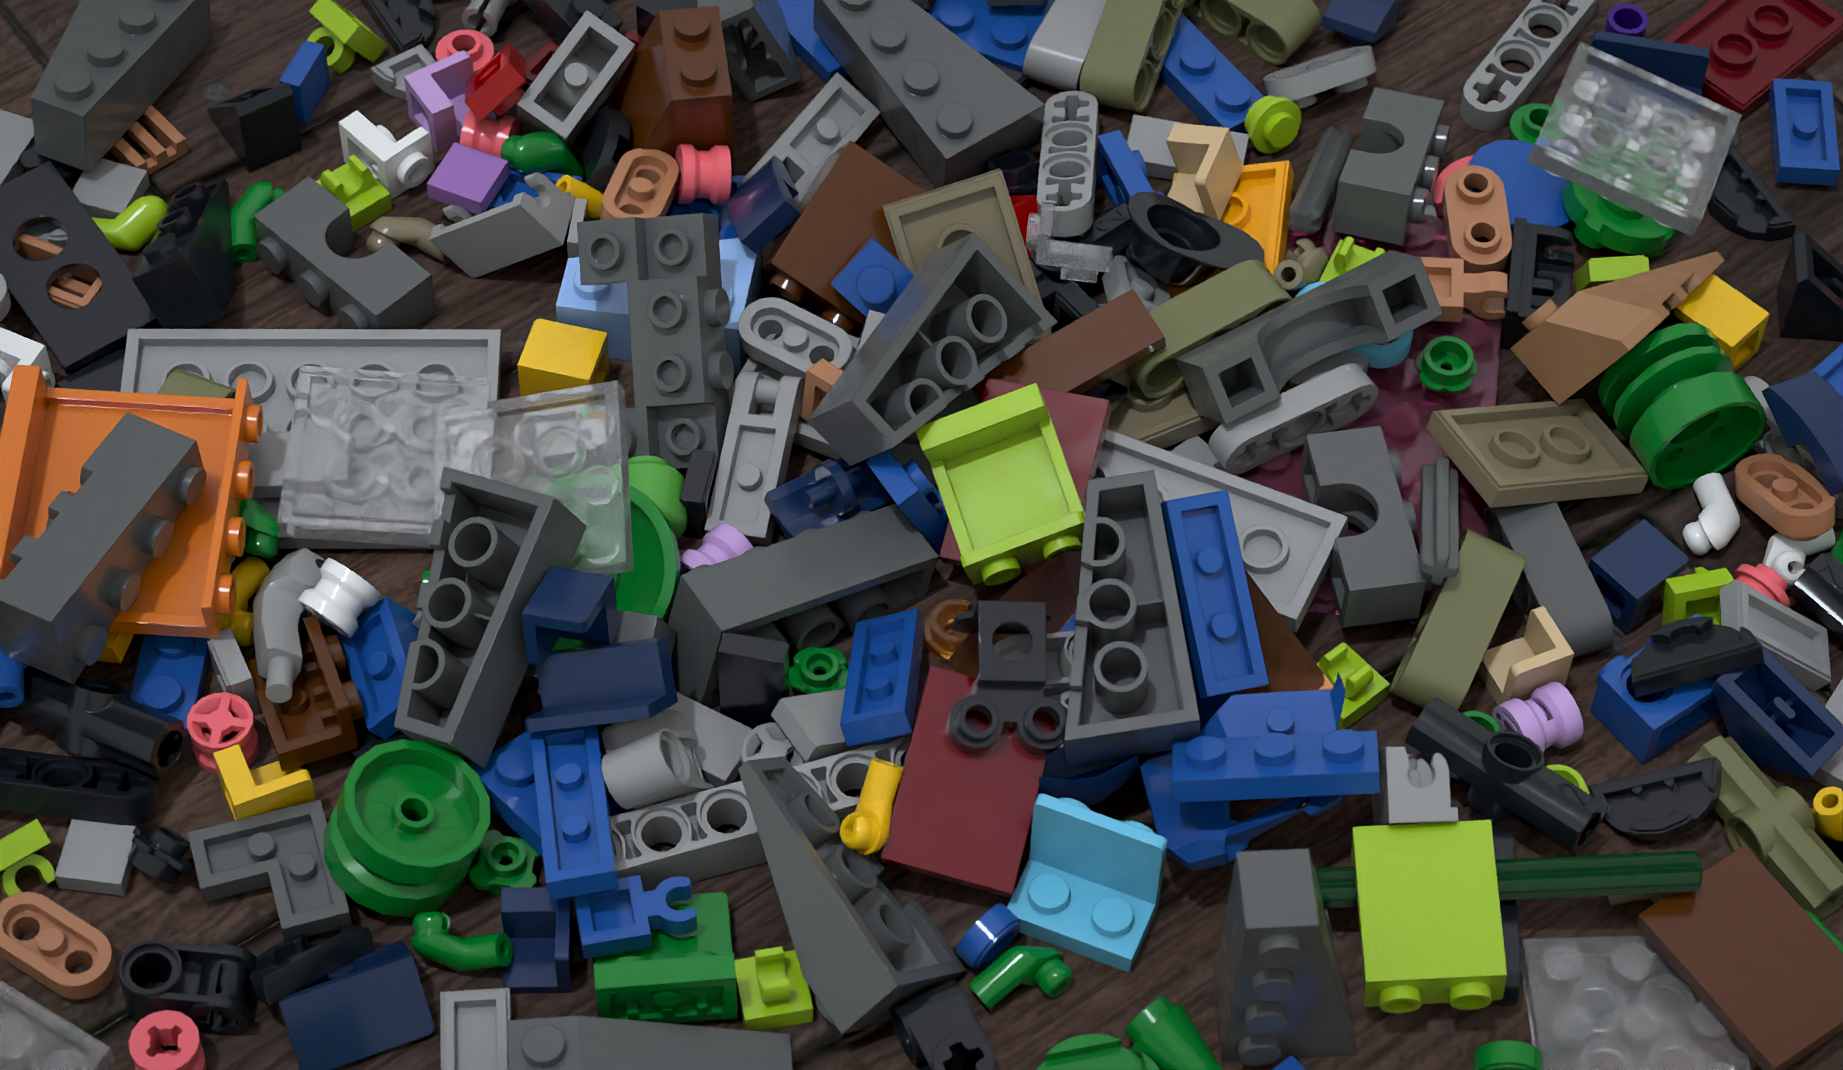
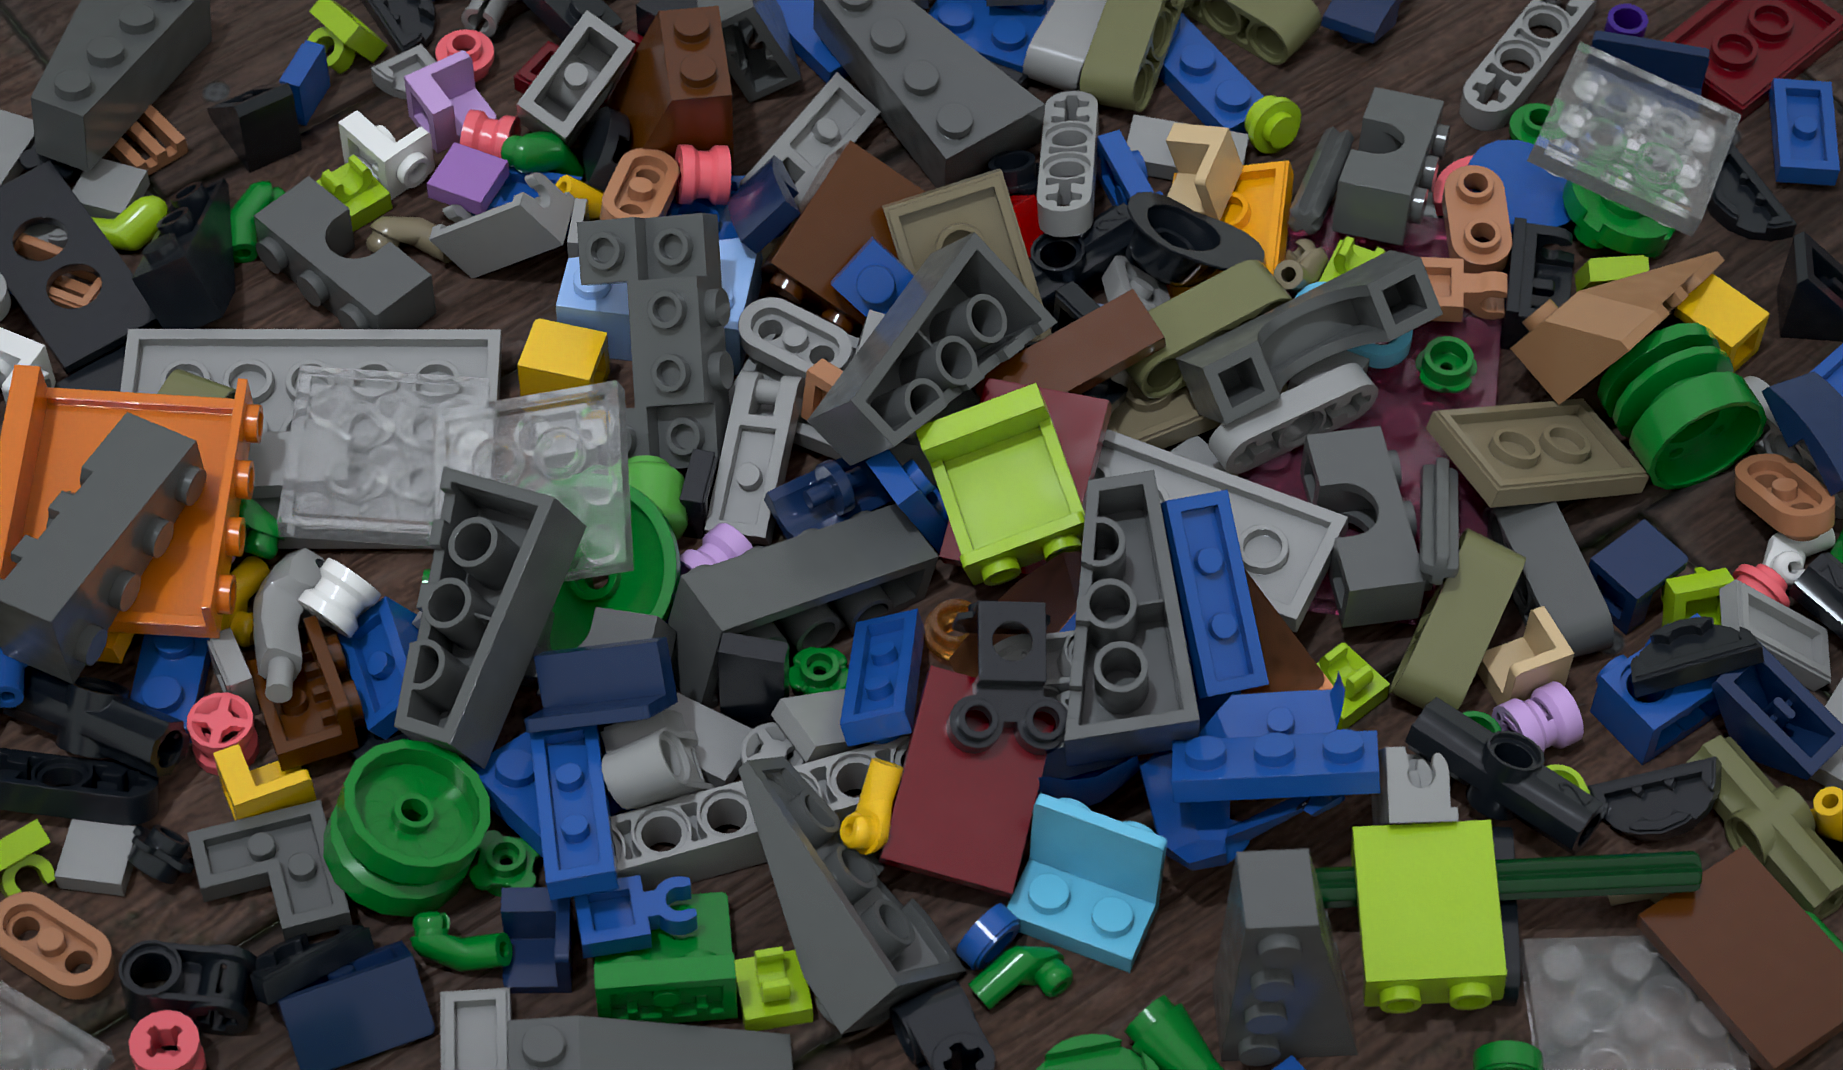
(497, 83): red plate -> none
(570, 607): dark blue panel -> none
(1076, 260): clear bracket -> none
(1340, 70): light grey plate -> none
(1718, 519): white arm -> none

